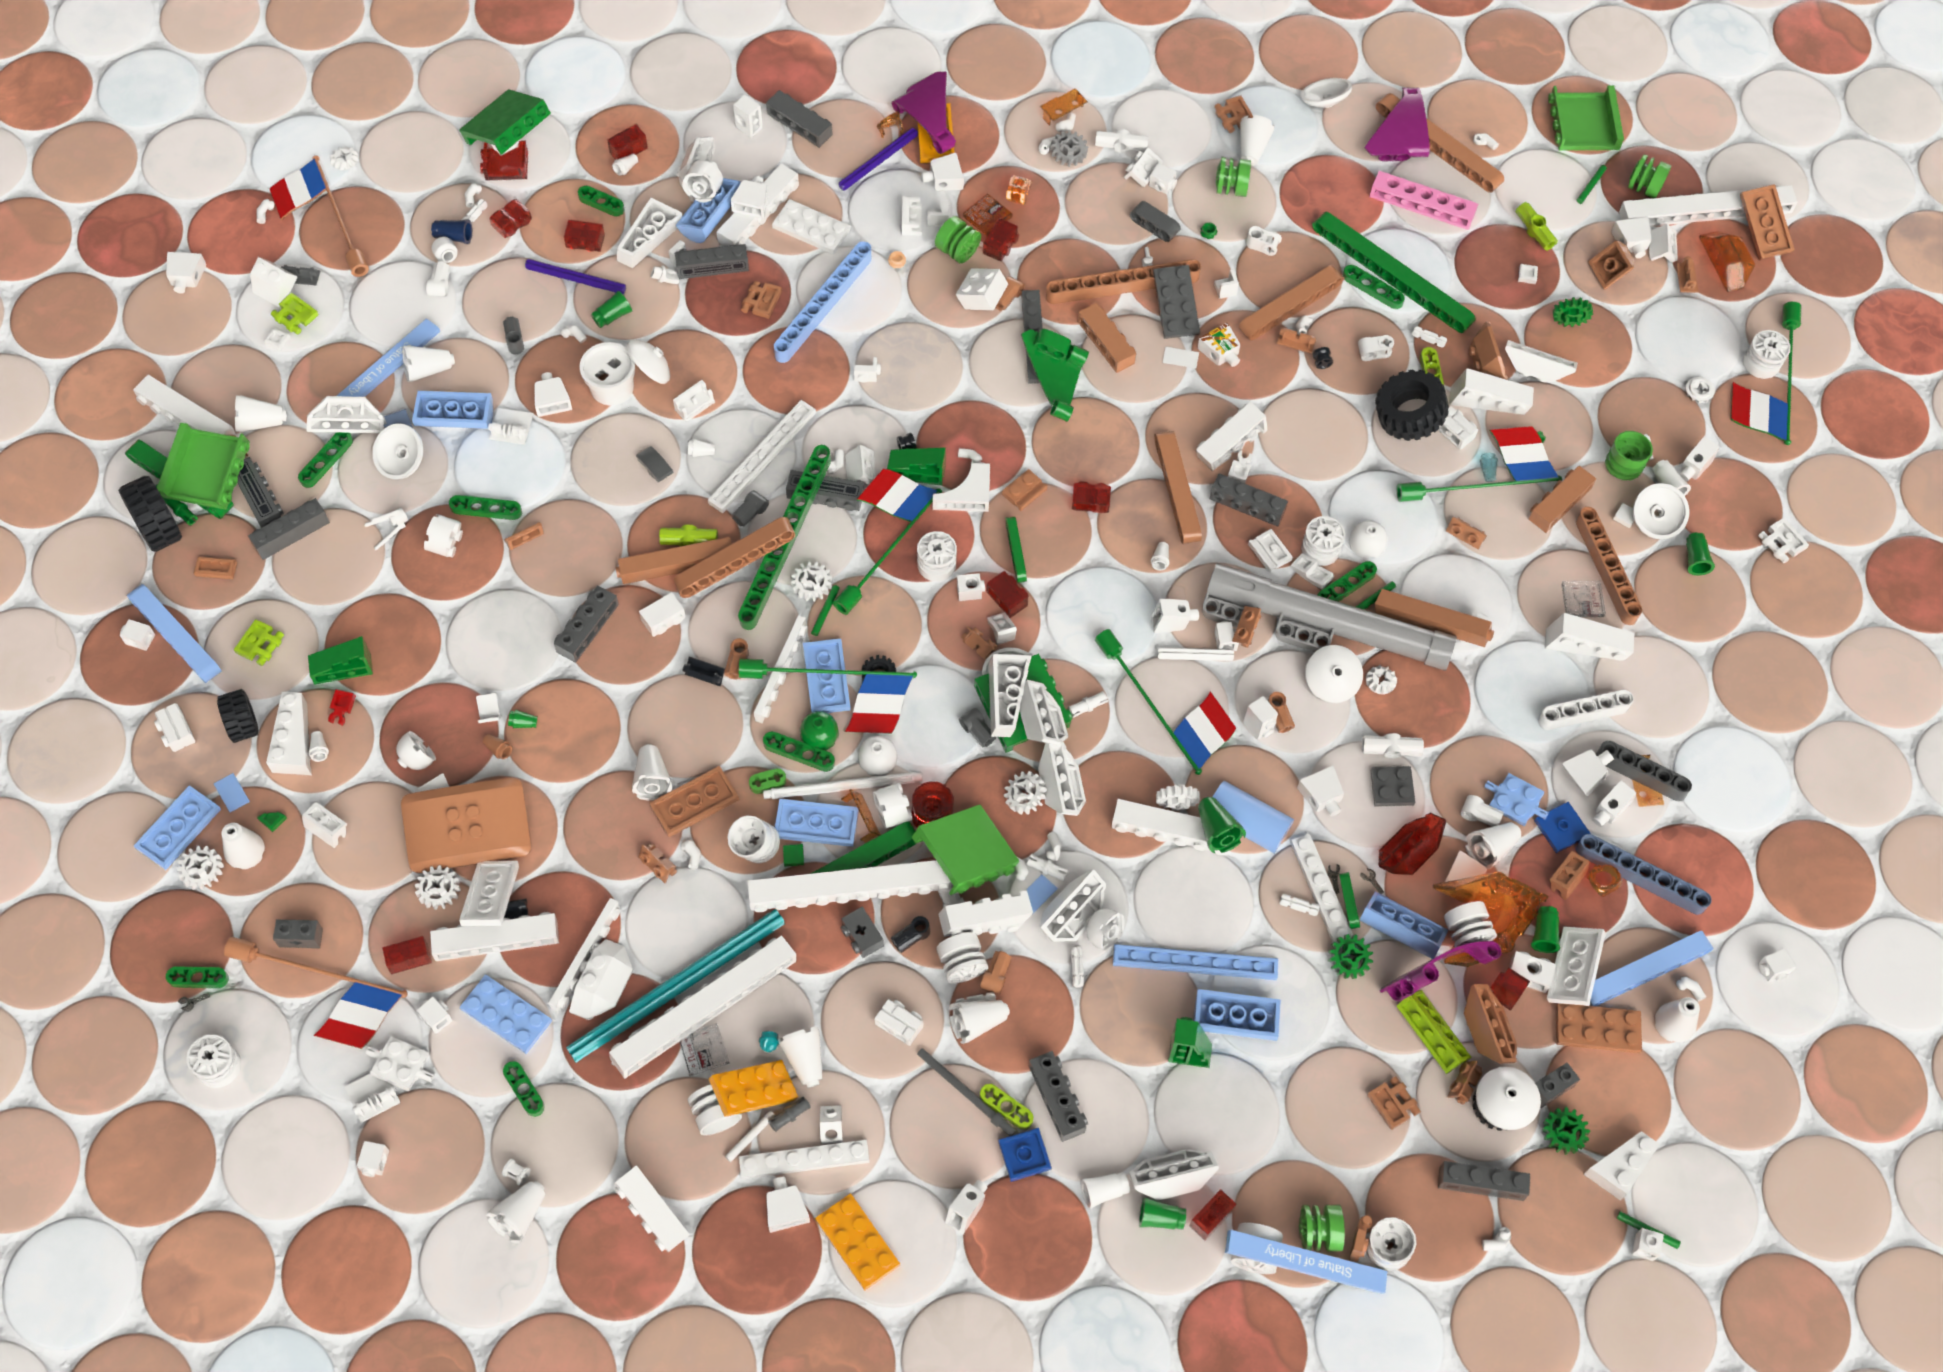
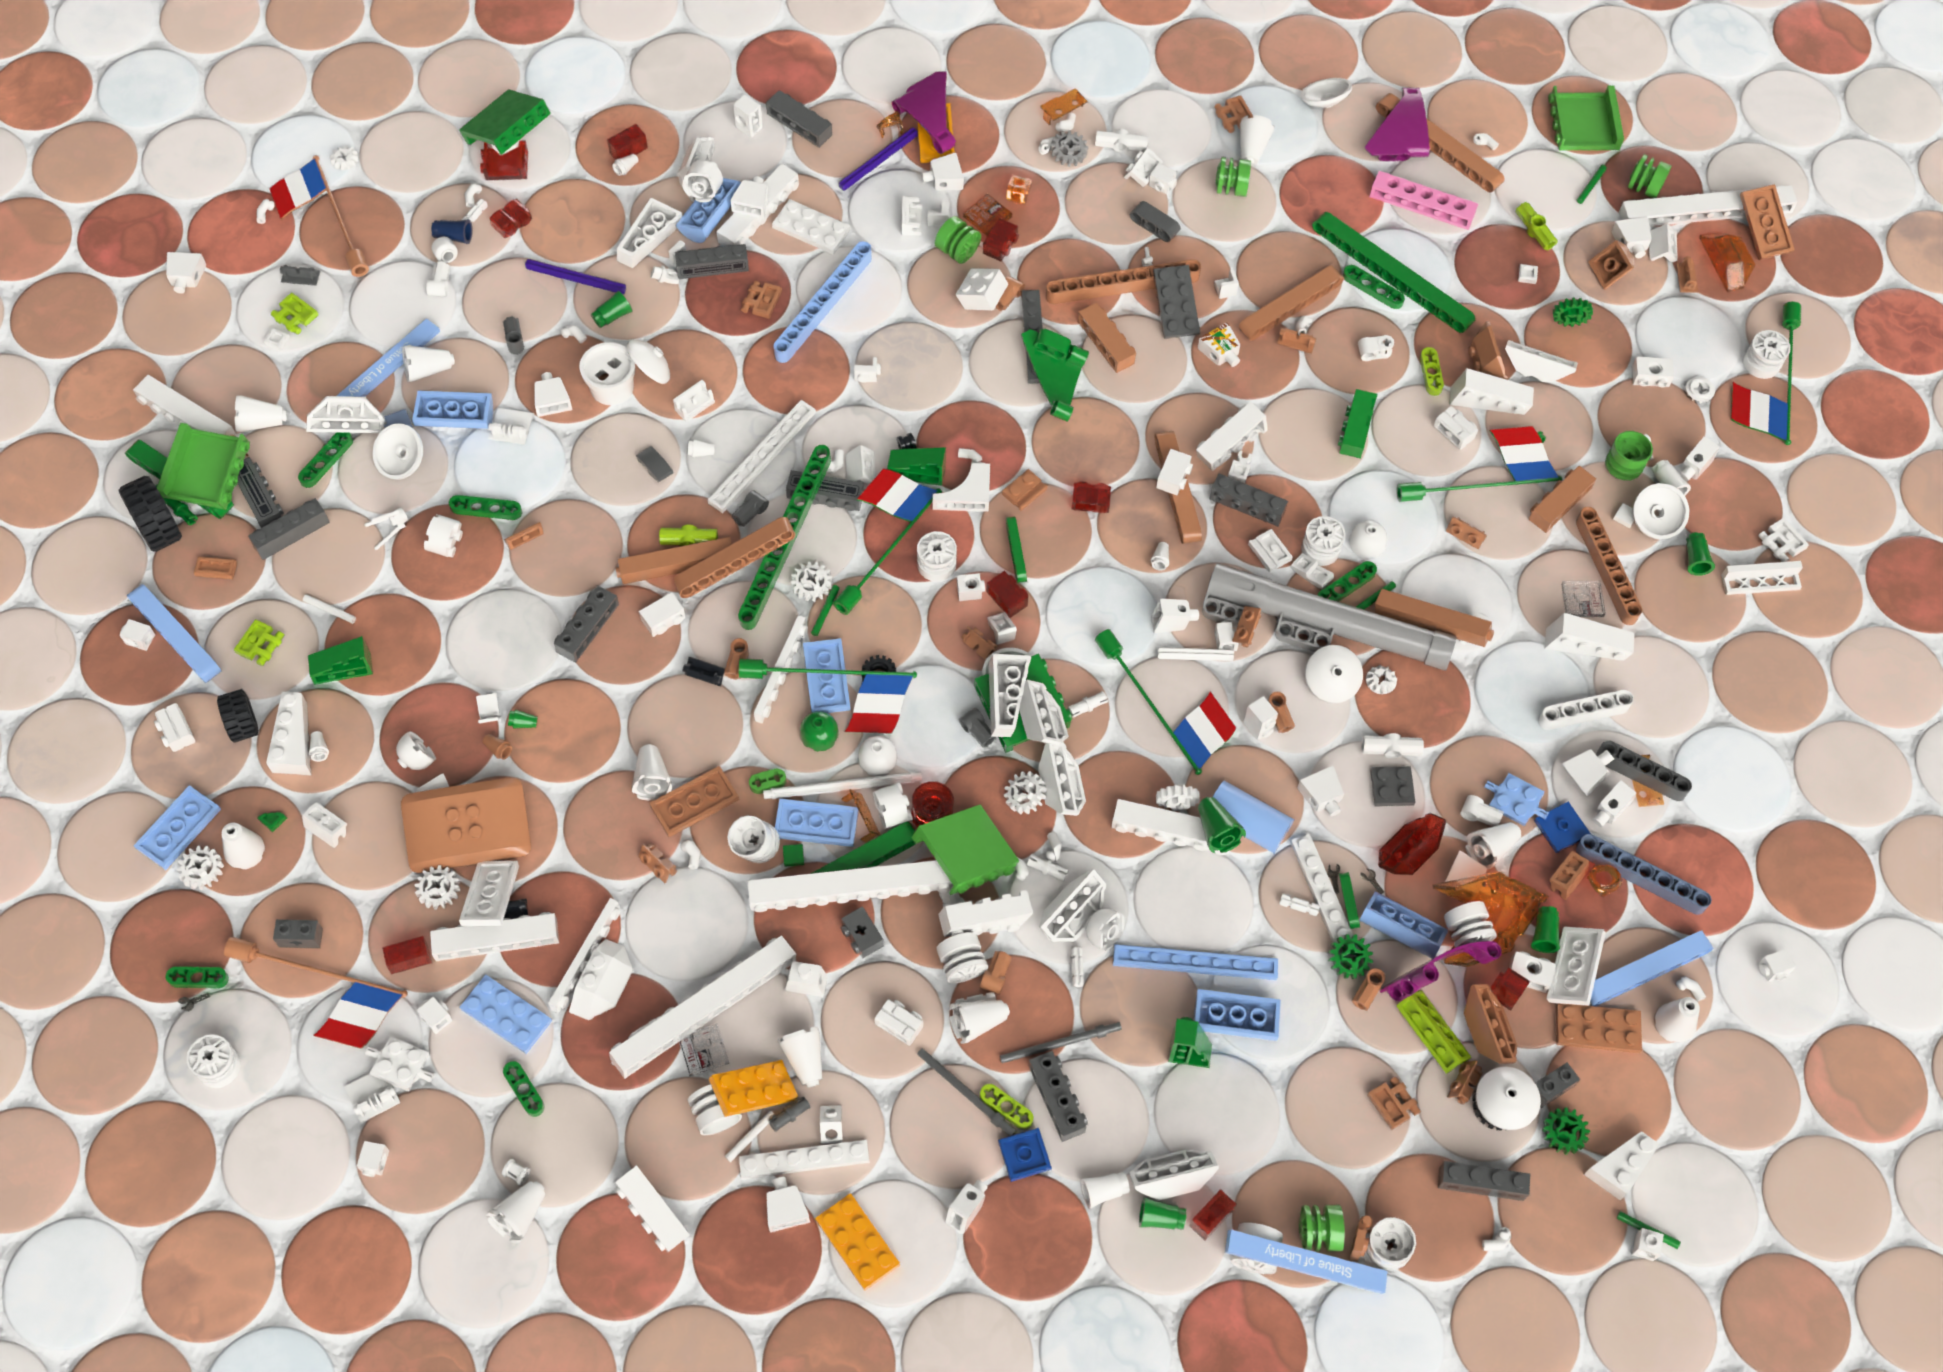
(231, 792): light blue sticker -> none
(271, 281): white slope -> none
(328, 608): none -> white bar
(341, 703): red plate -> none
(584, 235): clear red brick -> none
(604, 207): green beam -> none
(675, 985): teal axle -> none
(768, 1041): teal plate -> none
(797, 754): green beam -> none
(806, 979): none -> white torso
(896, 259): light nougat plate -> none
(909, 935): black piece -> none
(1040, 891): light blue sticker -> none
(1099, 1031): none -> dark grey bar
(1174, 472): none -> white brick
(1180, 357): white sticker -> none
(1208, 230): green plate -> none
(1261, 240): white piece -> none
(1322, 358): black wheel -> none
(1358, 423): none -> green wedge
(1368, 989): none -> nougat piece
(1417, 422): black tyre -> none
(1429, 336): white axle -> none
(1489, 466): clear light blue cone -> none
(1652, 371): none -> white brick
(1762, 571): none -> white fence

